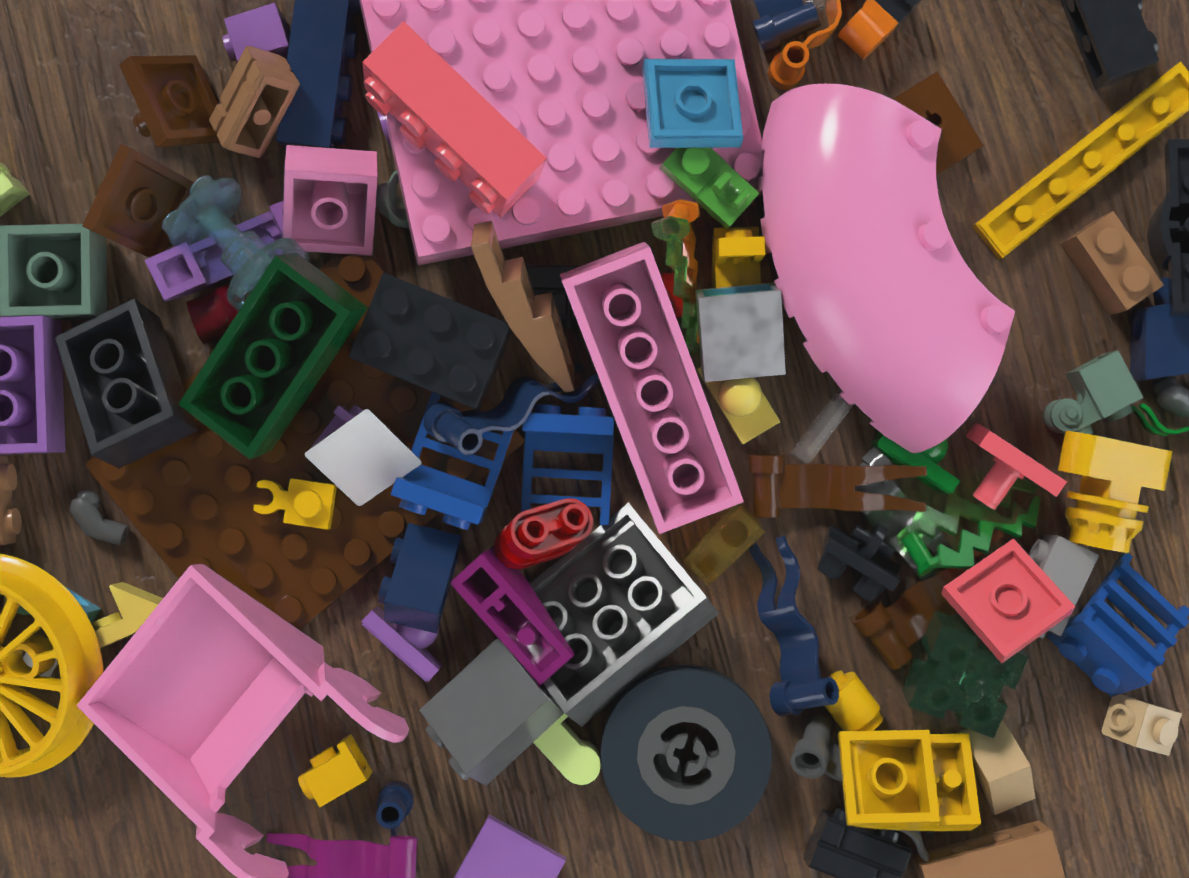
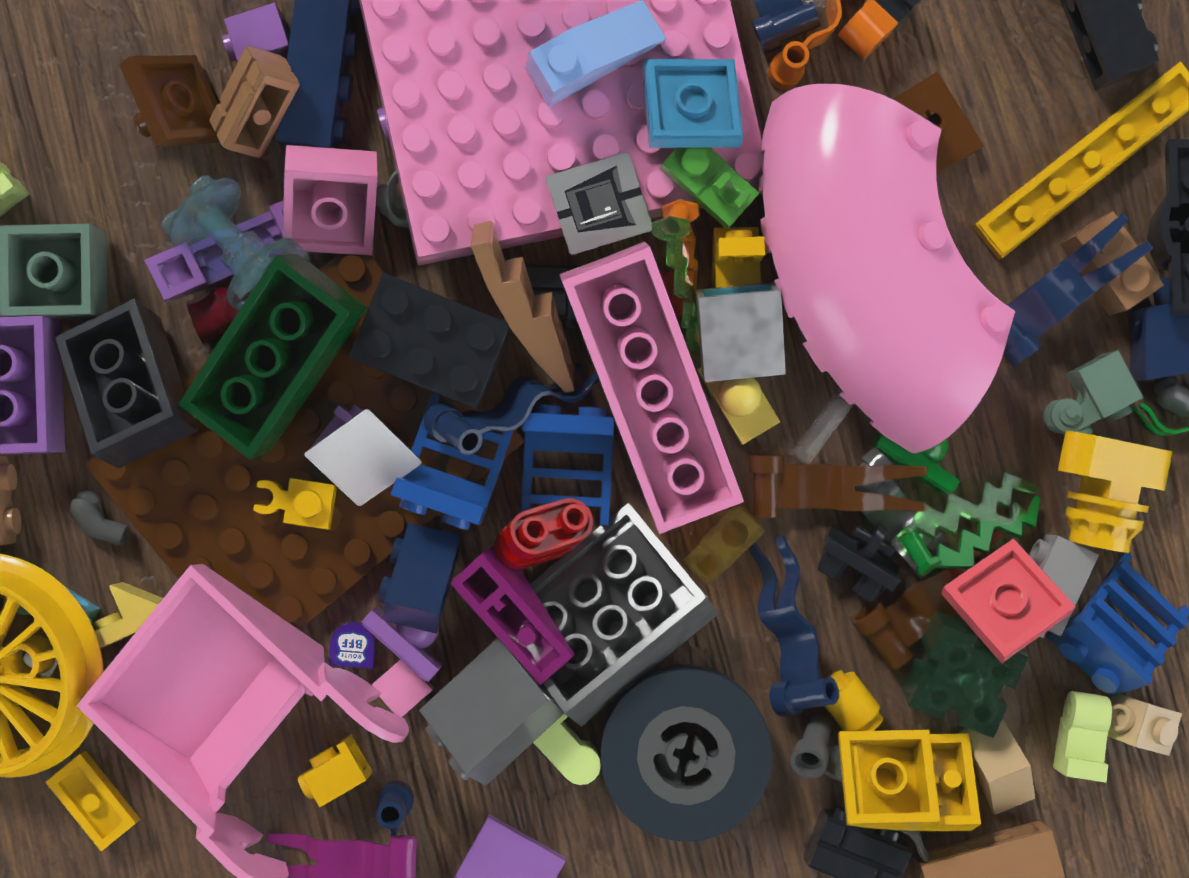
(93, 800): none -> yellow plate
(136, 201): reddish brown tile -> none
(353, 646): none -> tile
(402, 688): none -> bright pink tile
(451, 121): coral brick -> none
(592, 51): none -> light blue slope
(599, 203): none -> sticker
(1008, 466): coral tile -> none
(1064, 291): none -> dark blue flag
(1083, 736): none -> yellowish green leg

